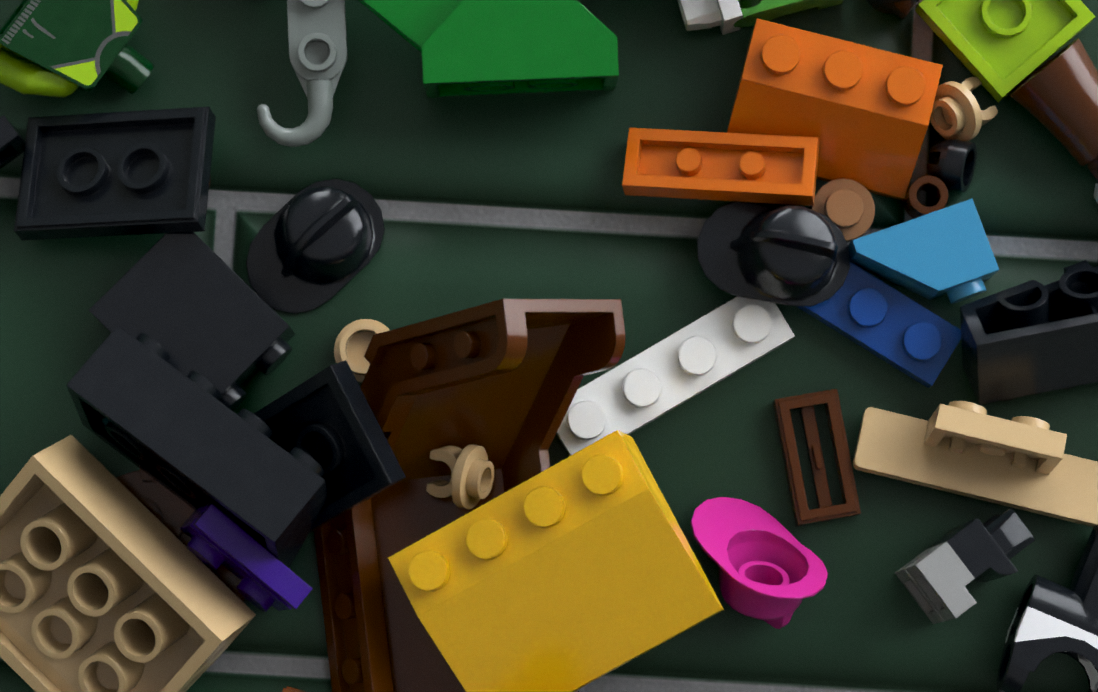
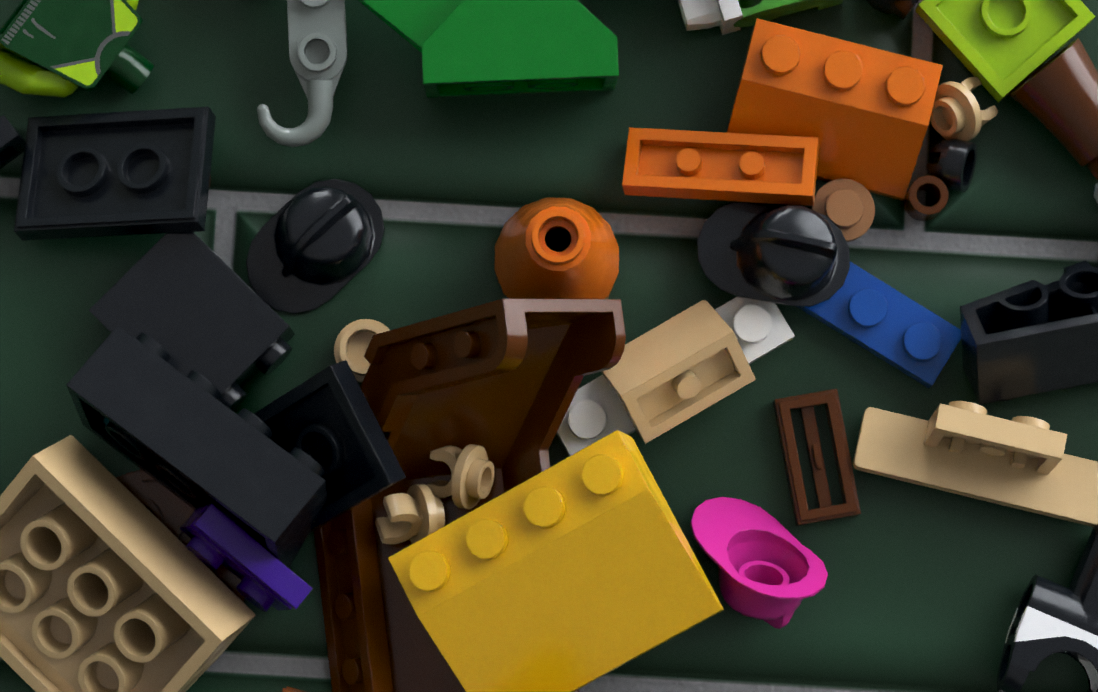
(410, 515): none -> tan plate
(534, 271): none -> orange cone
(678, 370): none -> tan panel
(931, 253): dark azure slope -> none
(963, 555): hips -> none

